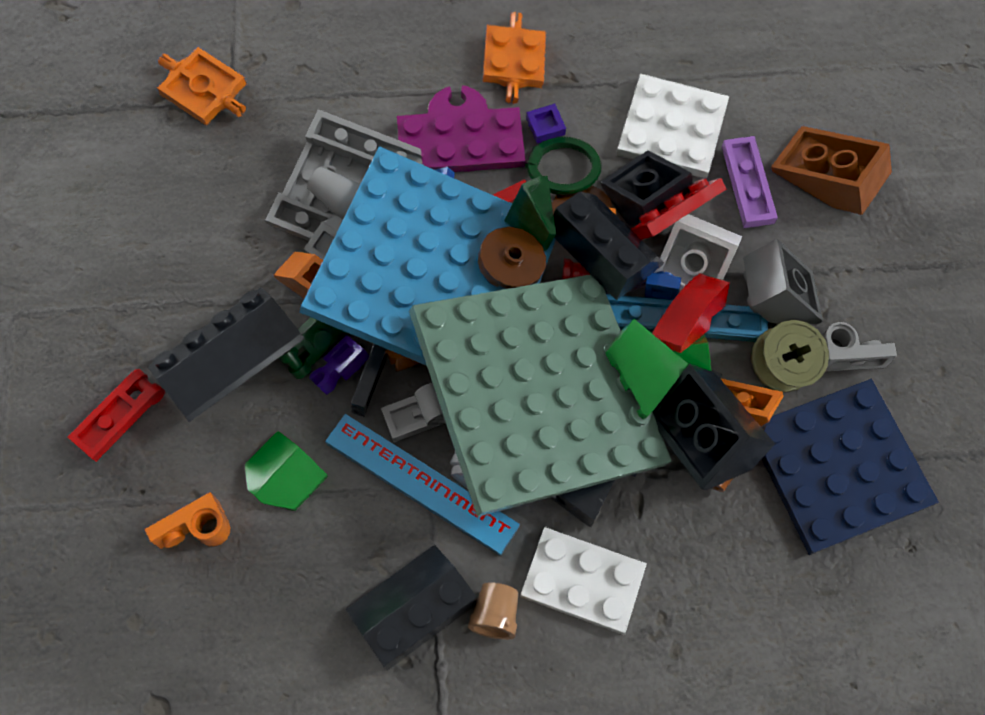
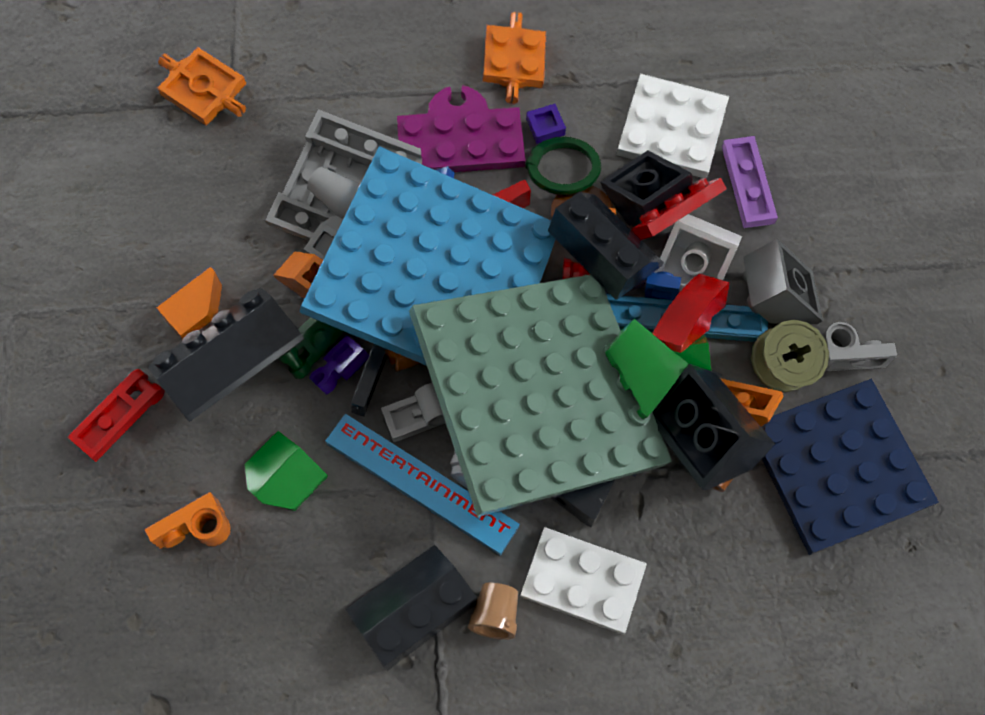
(193, 304): none -> orange slope
(504, 270): reddish brown plate -> none
(534, 211): dark green slope -> none
(835, 167): dark orange slope -> none

